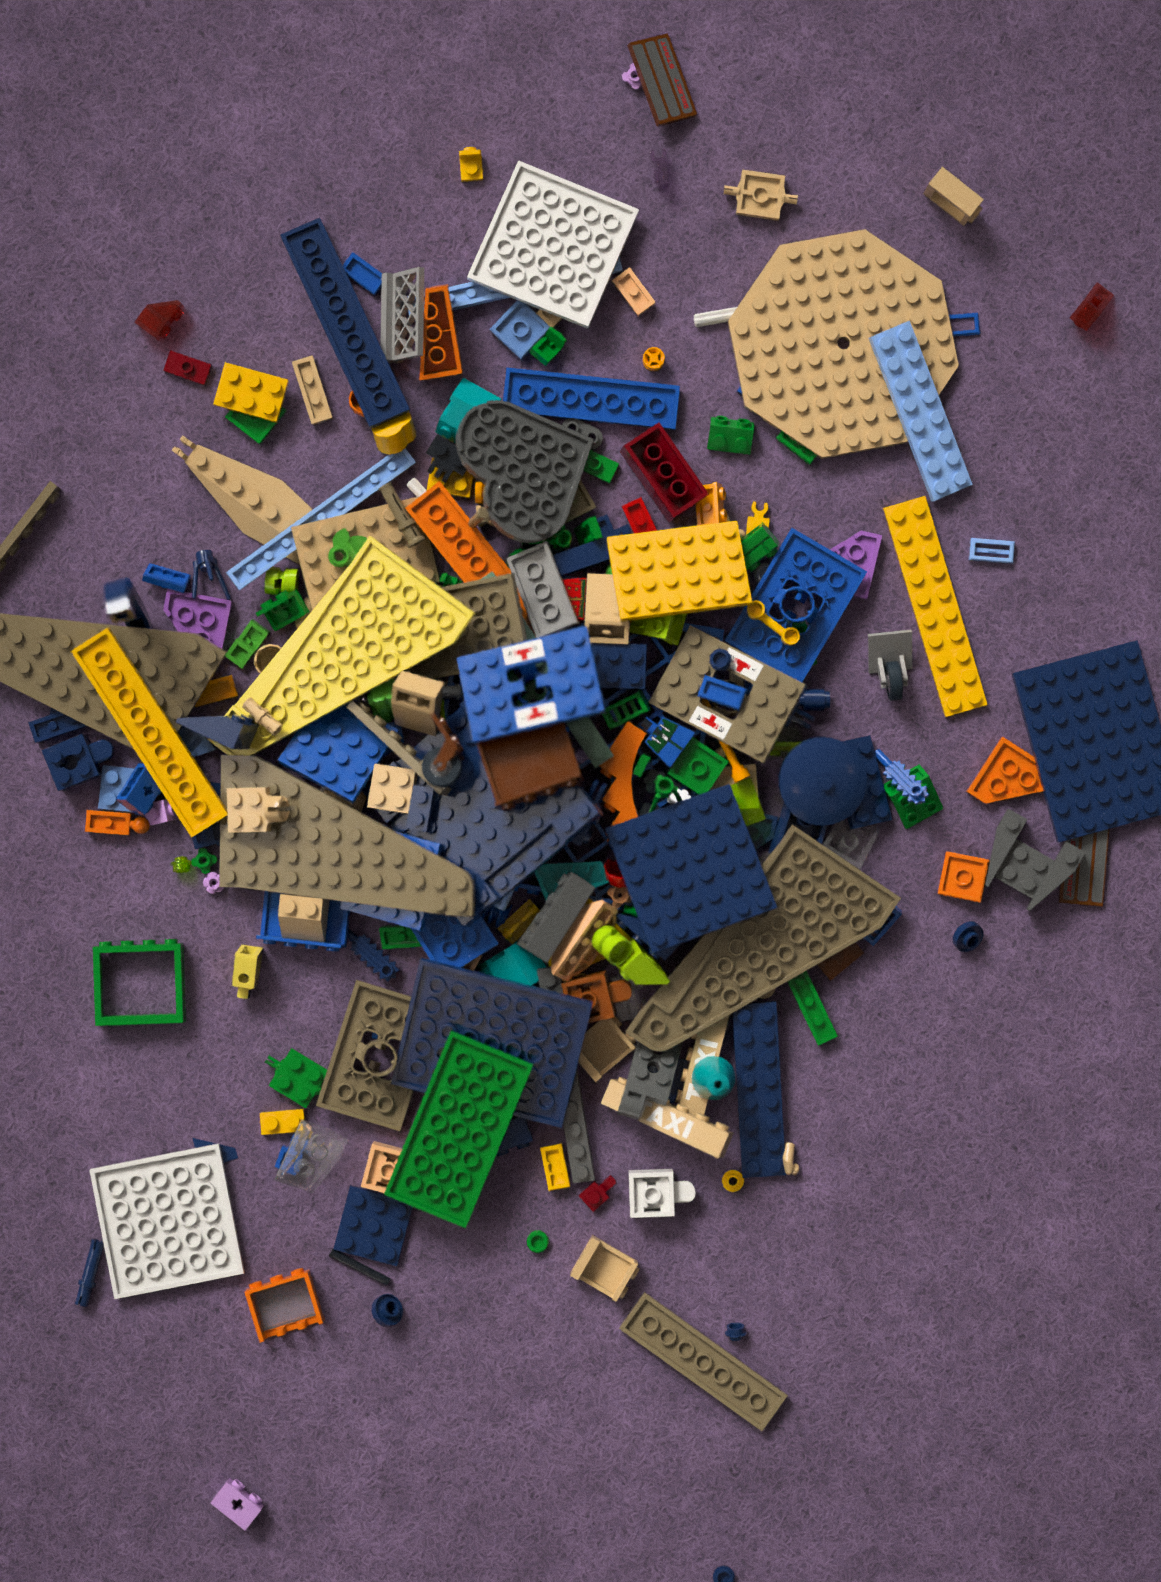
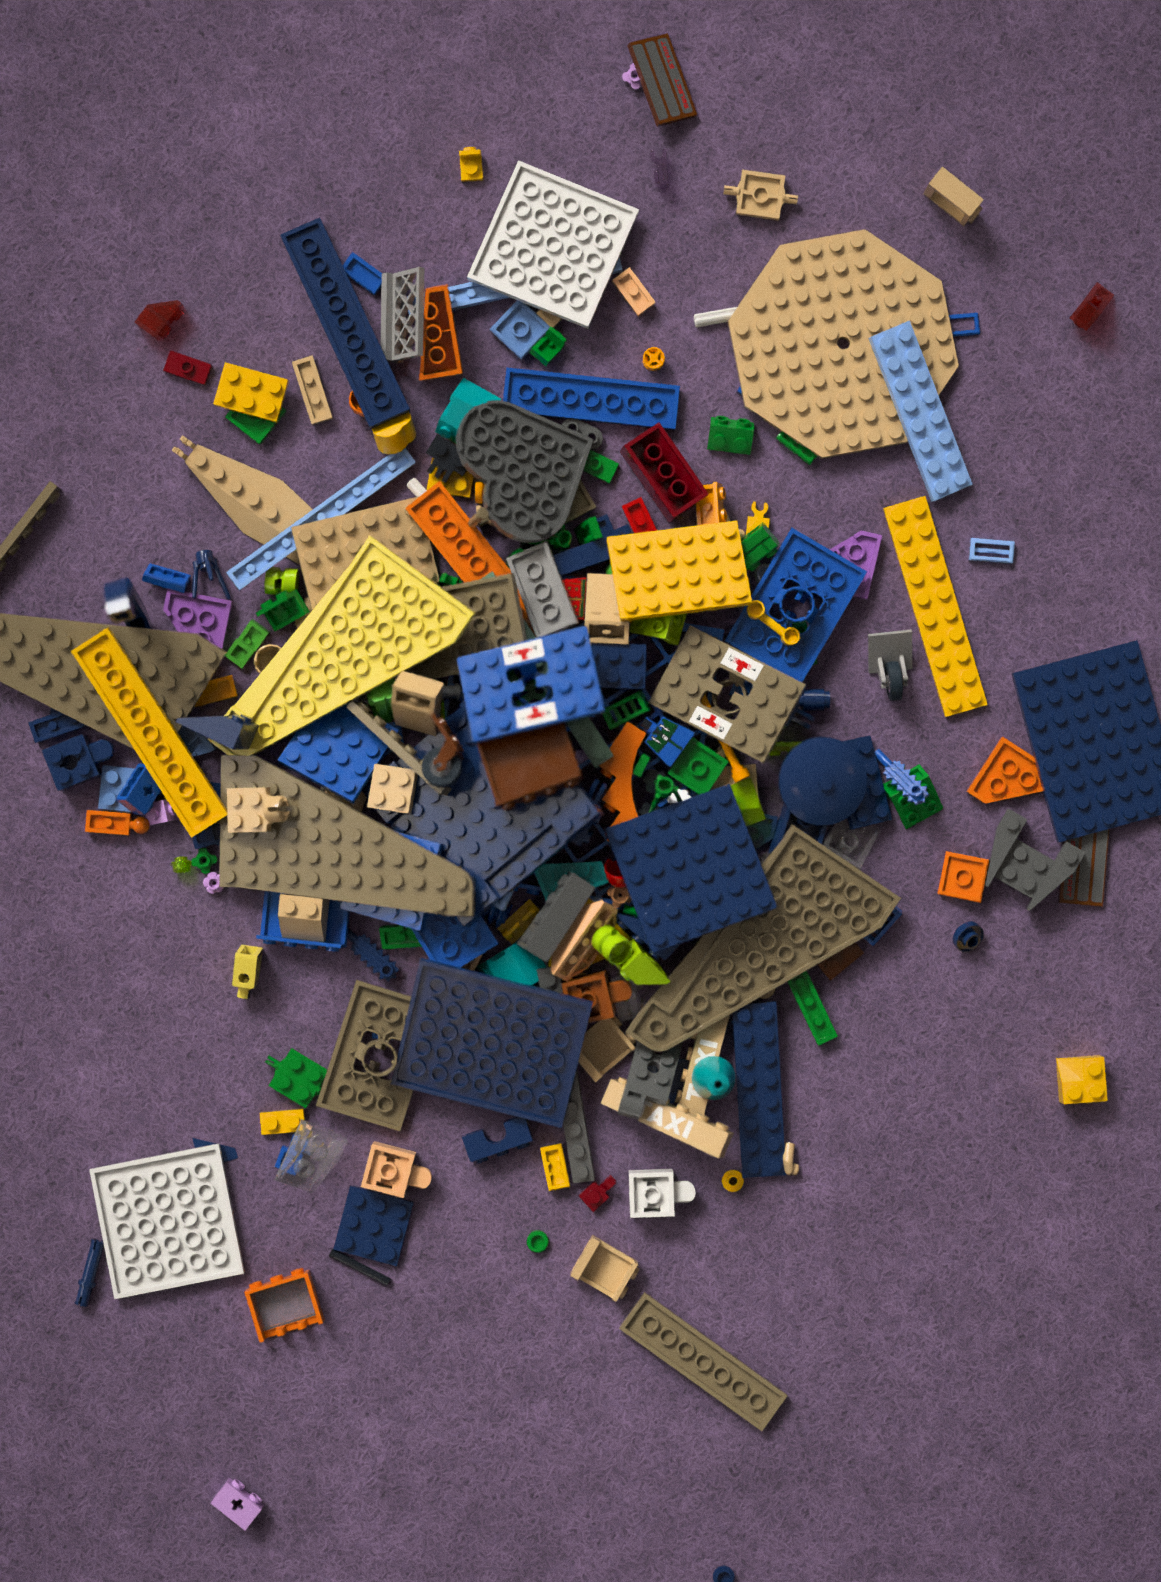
(128, 946): green window -> none
(262, 716): tan pin -> none
(347, 546): bright green plate -> none
(387, 1310): dark blue plate -> none
(406, 524): dark tan pin -> none
(421, 808): dark blue plate -> none
(458, 1129): green plate -> none
(720, 659): dark blue plate -> none
(722, 692): blue tile -> none
(735, 1331): dark blue plate -> none
(1081, 1079): none -> yellow slope

